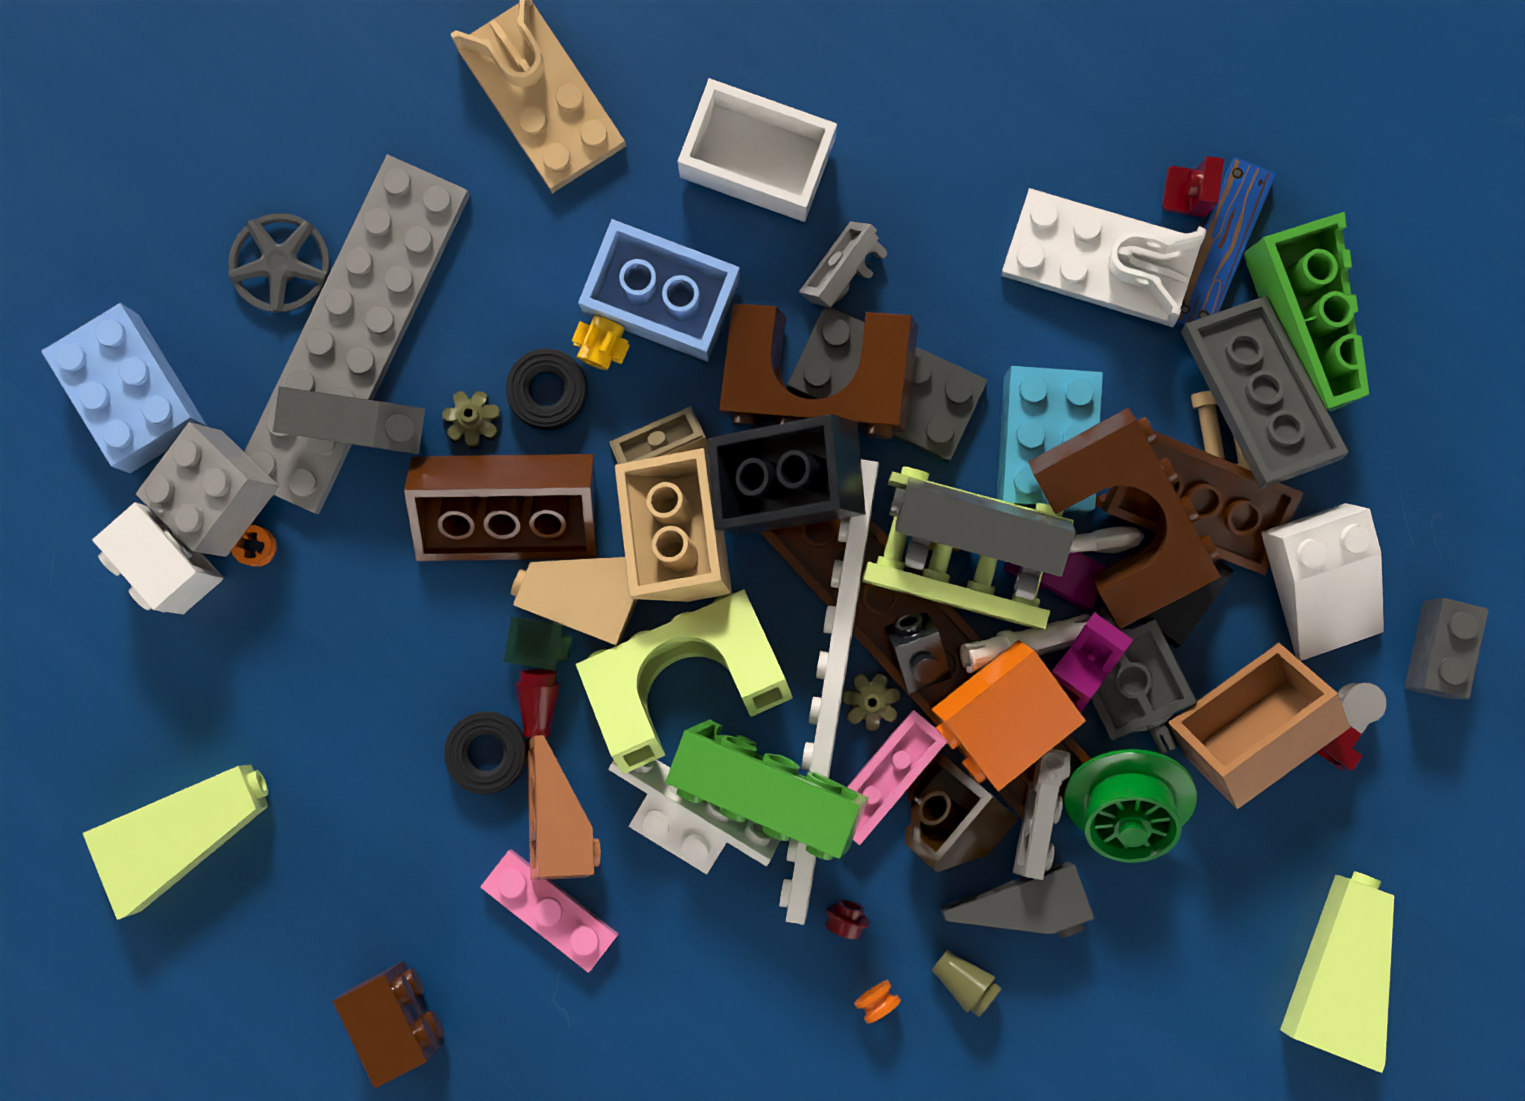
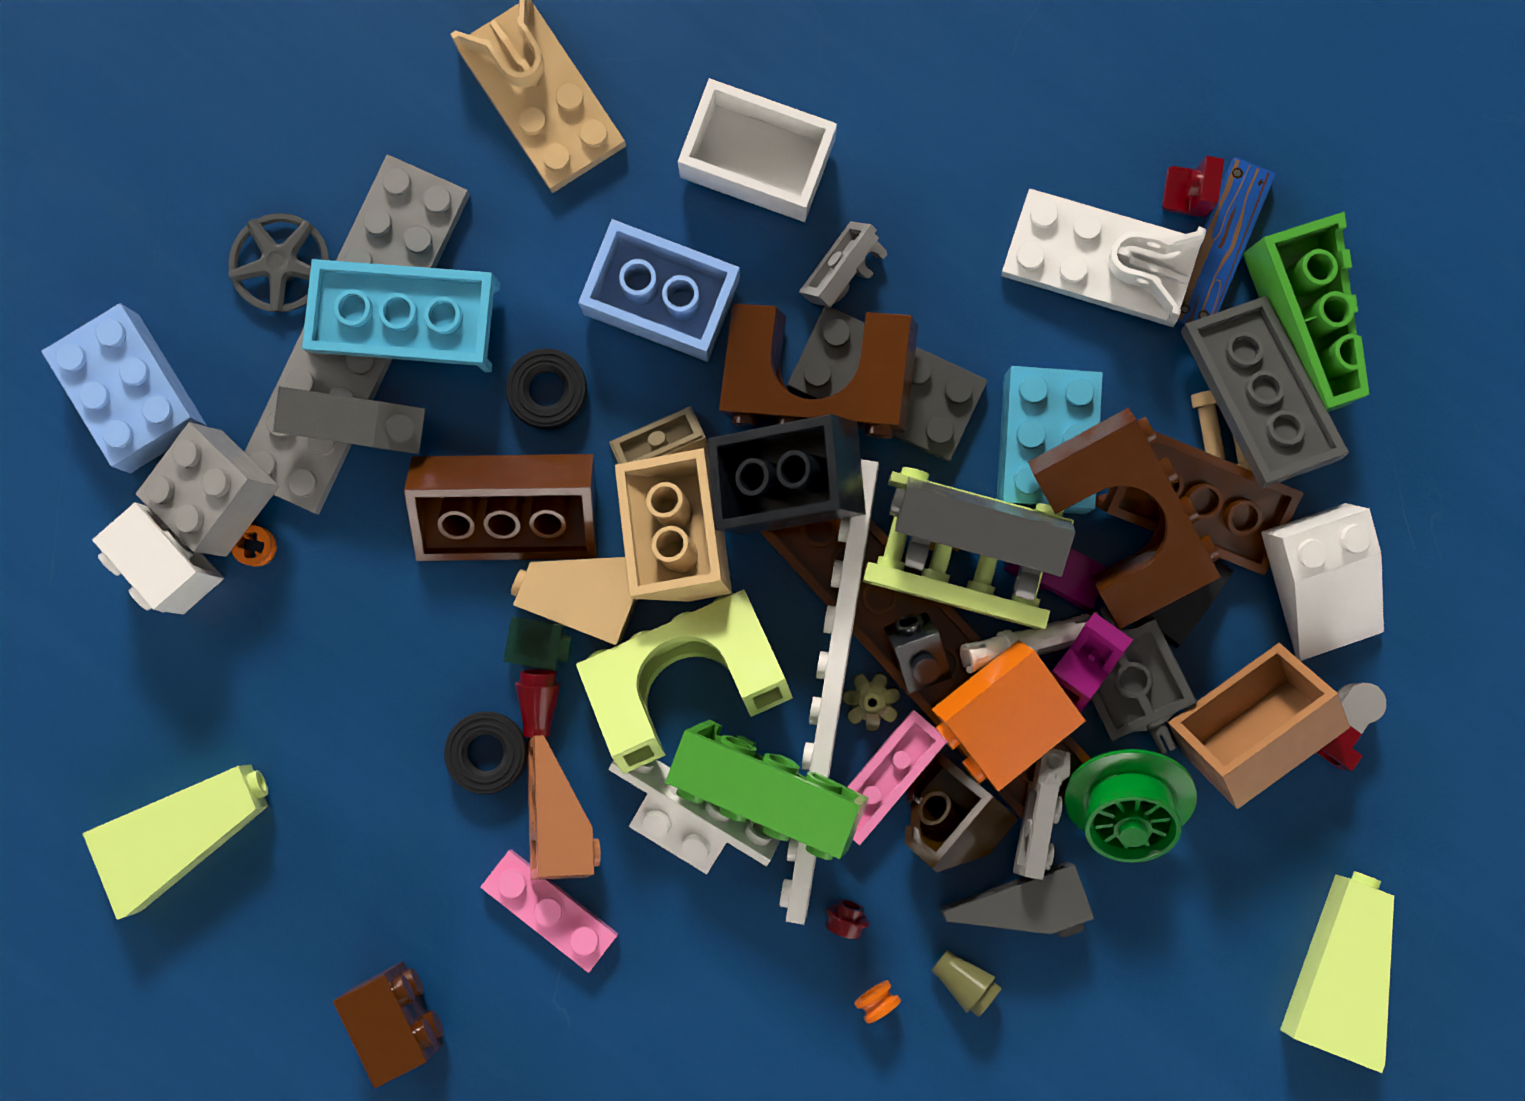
(399, 312): none -> medium azure plate
(472, 426): olive plant -> none
(600, 342): yellow gear -> none
(1107, 540): white rock -> none
(1446, 648): dark grey brick -> none

